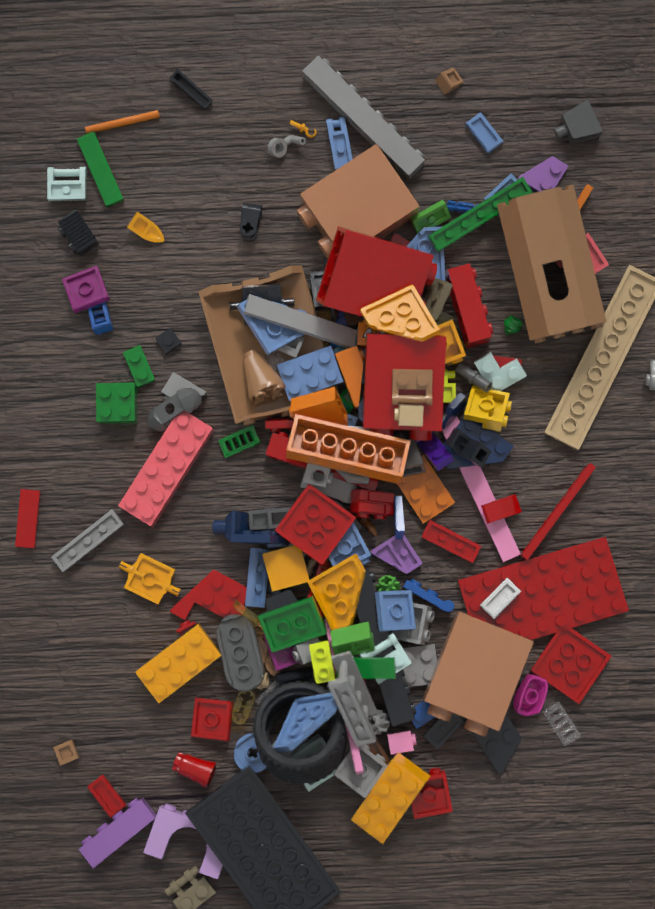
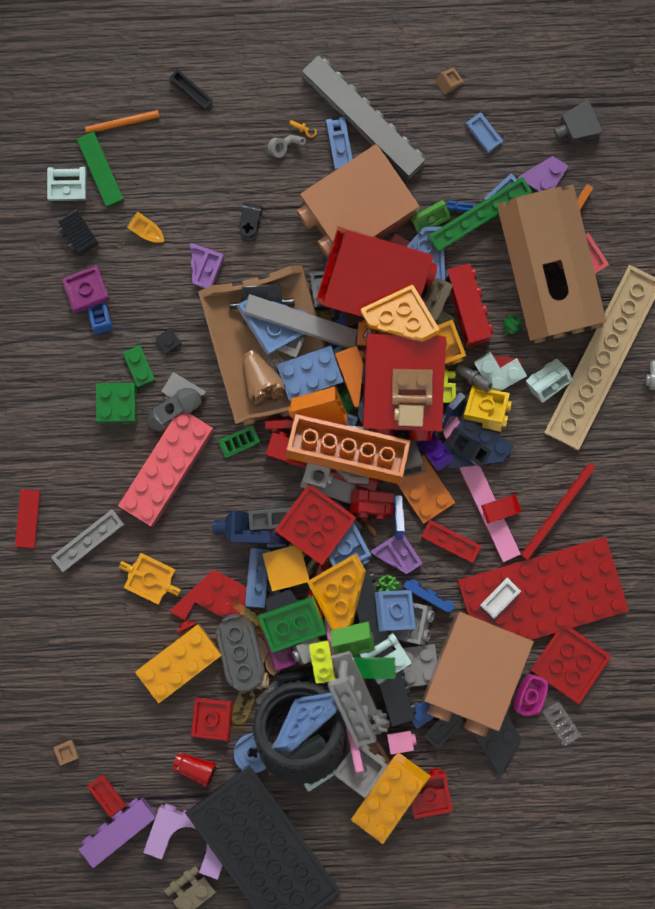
(205, 265): none -> medium lavender wing
(549, 380): none -> light aqua brick

